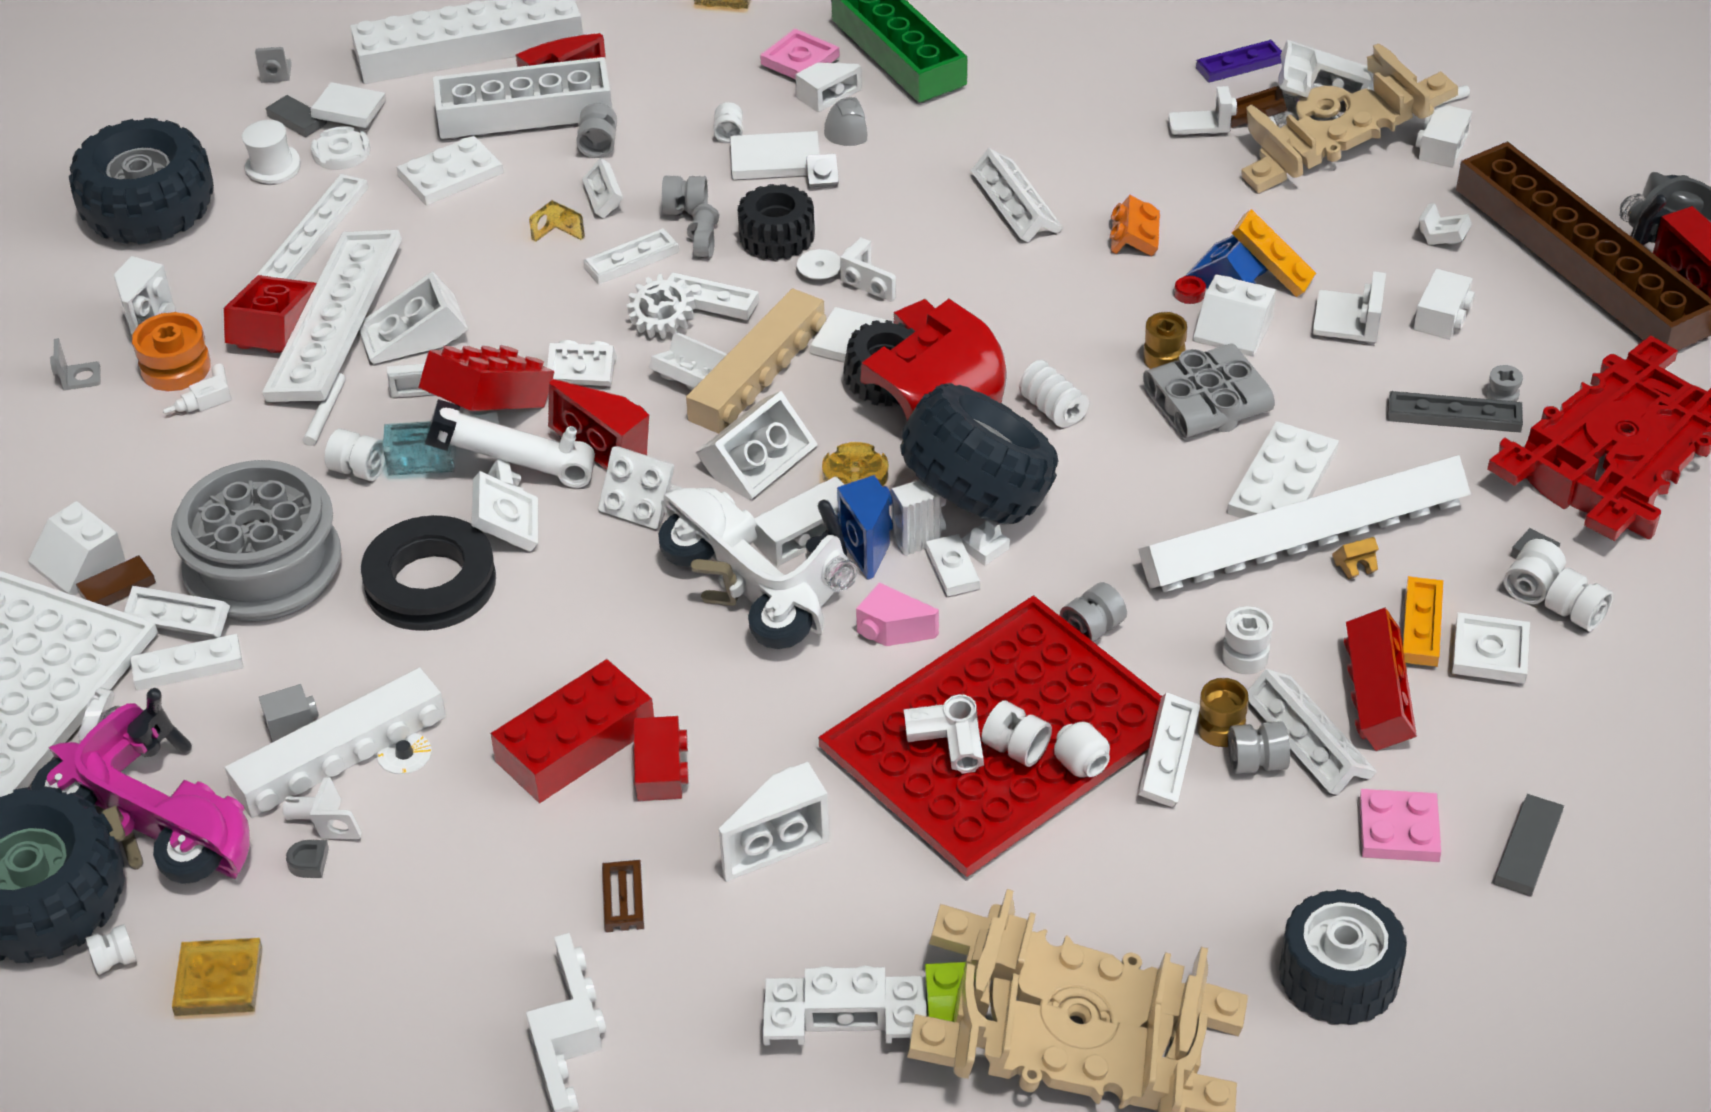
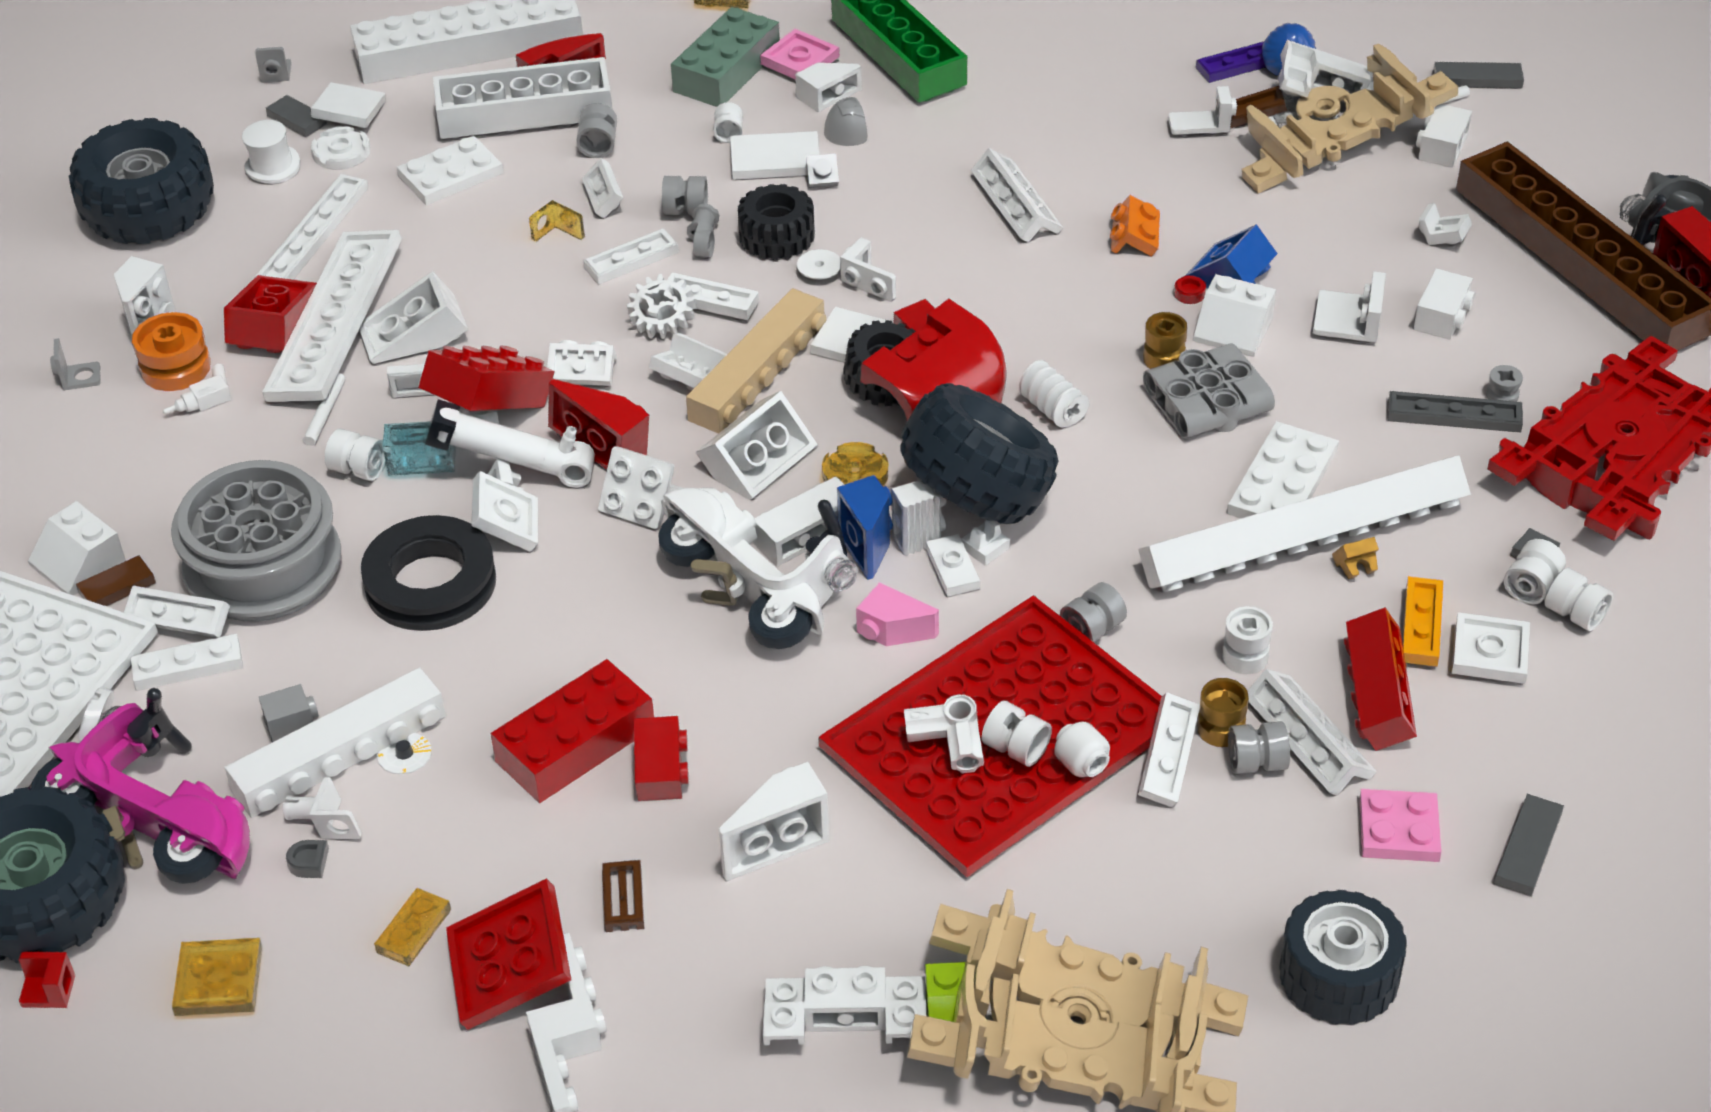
(47, 979): none -> red panel
(110, 949): white wheel -> none
(412, 927): none -> clear yellow plate
(508, 954): none -> red plate
(724, 57): none -> sand green brick
(1273, 253): light orange plate -> none
(1276, 40): none -> blue piece
(1482, 74): none -> dark grey tile

